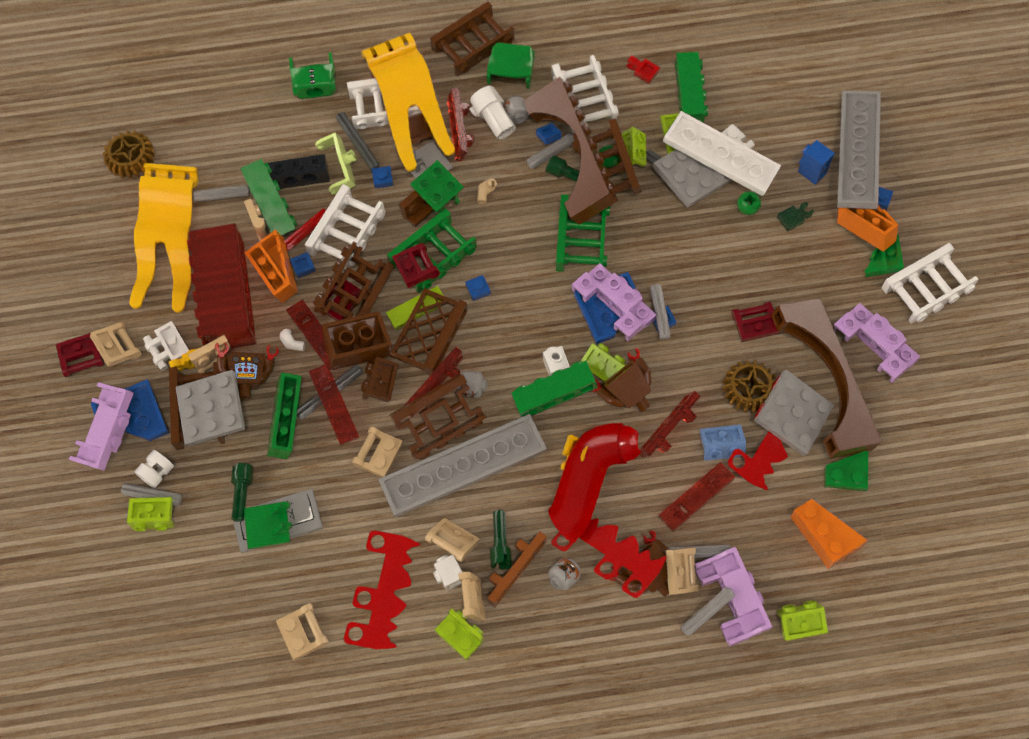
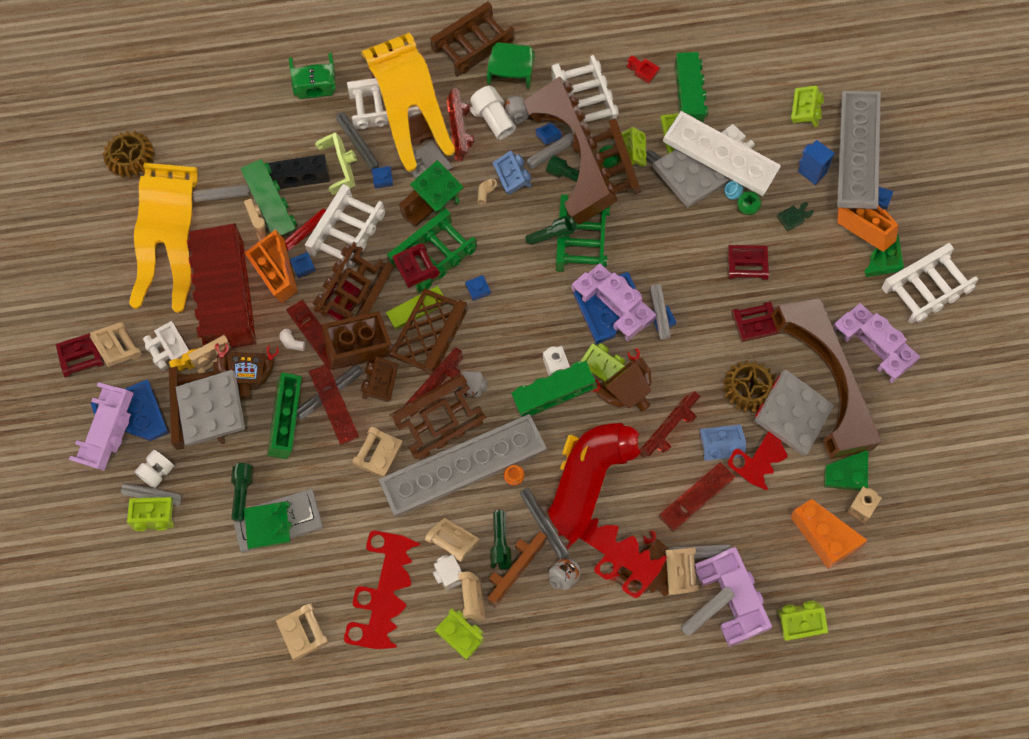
(512, 172): none -> medium blue bracket
(514, 475): none -> orange plate
(544, 523): none -> dark grey axle
(560, 227): none -> dark green piece
(733, 190): none -> medium azure plate
(748, 256): none -> dark red plate
(807, 105): none -> lime bracket
(864, 505): none -> tan brick

